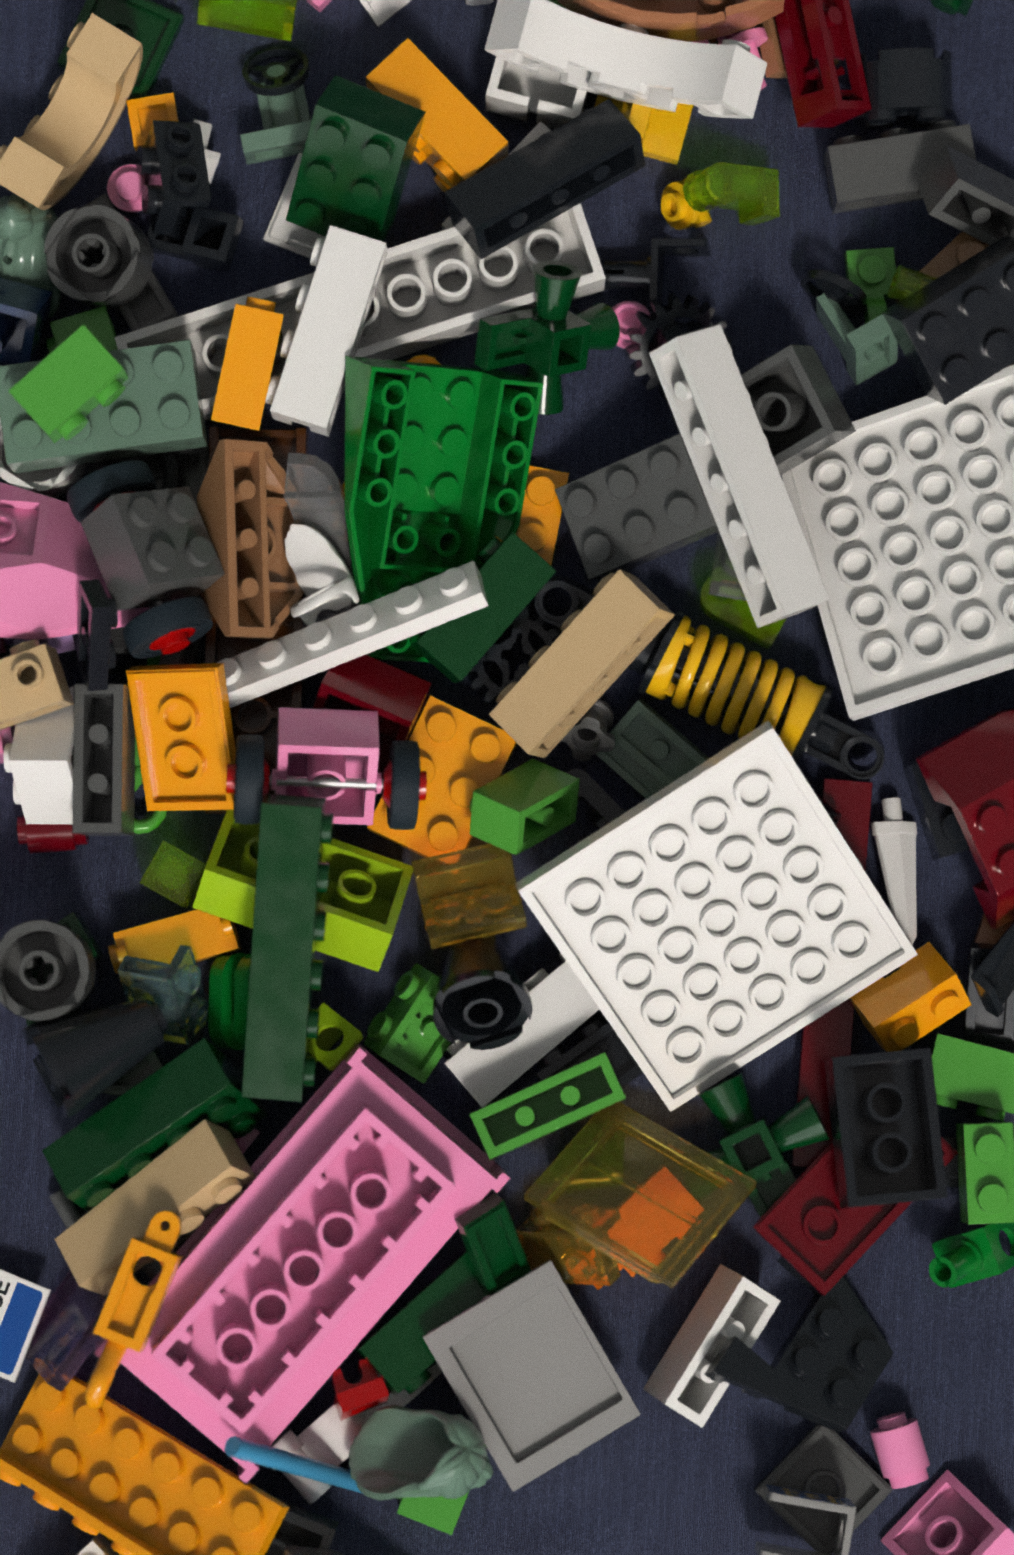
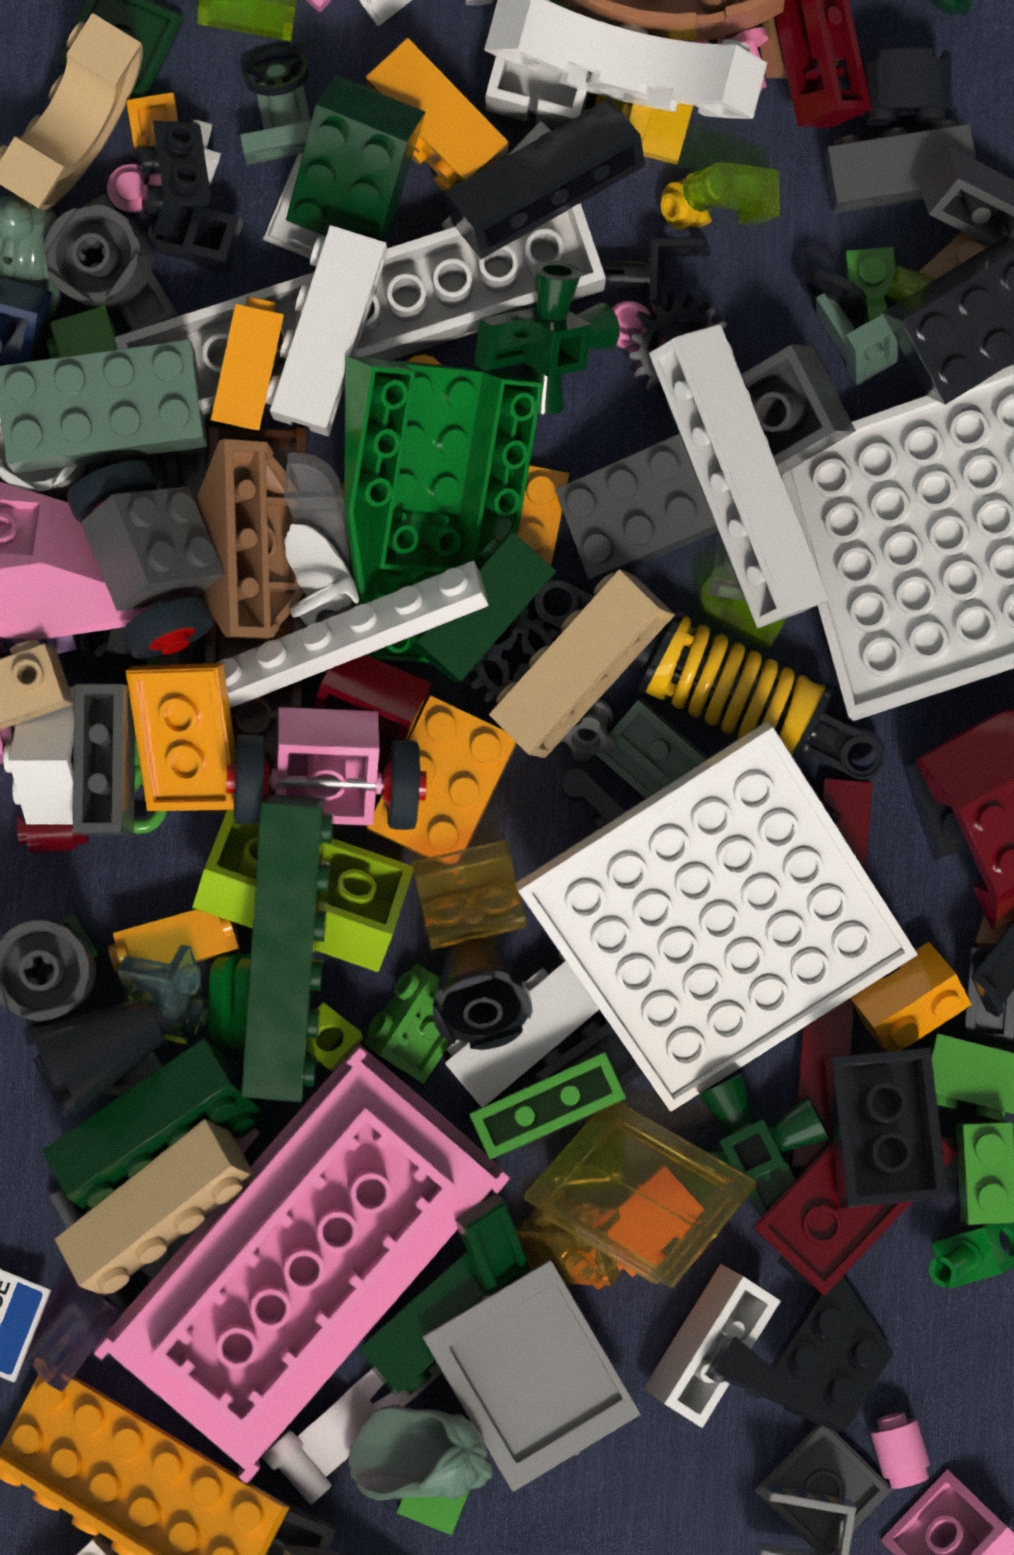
(70, 385): bright green brick -> none
(94, 647): black plate -> none
(134, 1307): light orange piece -> none
(174, 874): clear neon green brick -> none
(290, 1463): dark azure bar -> none
(360, 1396): red tile -> none
(524, 806): bright green brick -> none
(897, 858): white bar -> none

